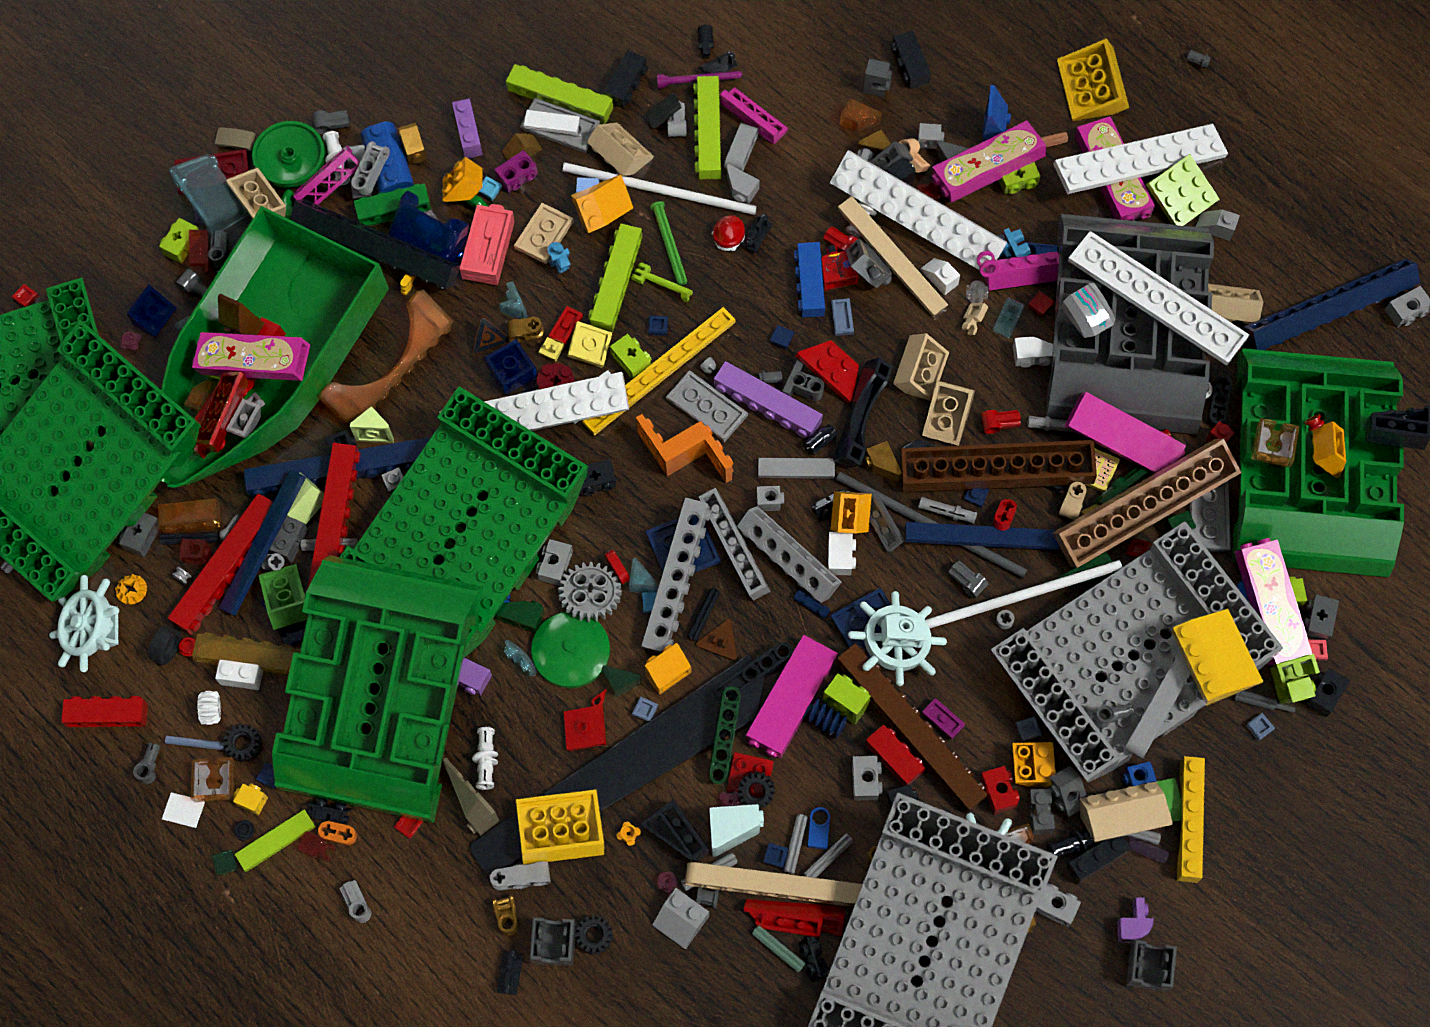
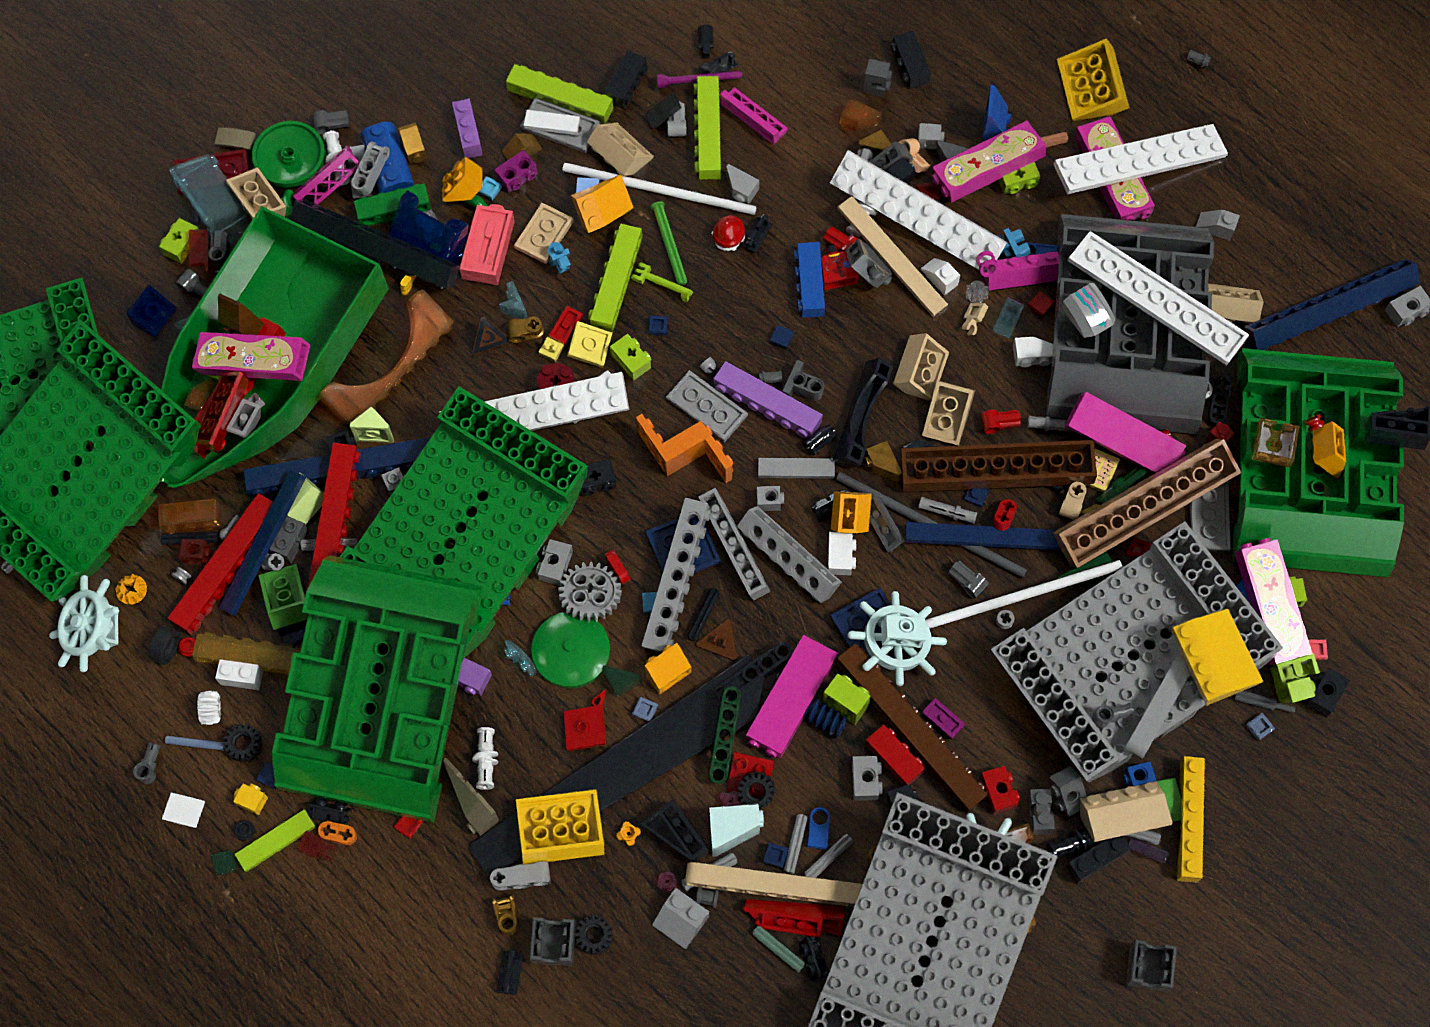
(25, 296): red tile -> none
(104, 712): red brick -> none
(127, 336): clear pink plate -> none
(139, 538): dark grey brick -> none
(205, 772): clear orange piece -> none
(355, 900): light grey piece -> none
(511, 367): clear blue brick -> none
(521, 614): dark green slope -> none
(640, 579): clear light blue slope -> none
(668, 364): yellow plate -> none
(741, 146): light grey beam -> none
(811, 603): dark blue axle -> none
(832, 367): red wing -> none
(842, 317): sand blue tile -> none
(1028, 729): sand blue tile -> none
(1033, 764): light orange slope -> none
(1062, 915): light grey brick -> none
(1136, 927): medium lavender brick -> none
(1176, 520): dark green panel -> none
(1182, 191): plate -> none
(1327, 610): dark grey brick -> none

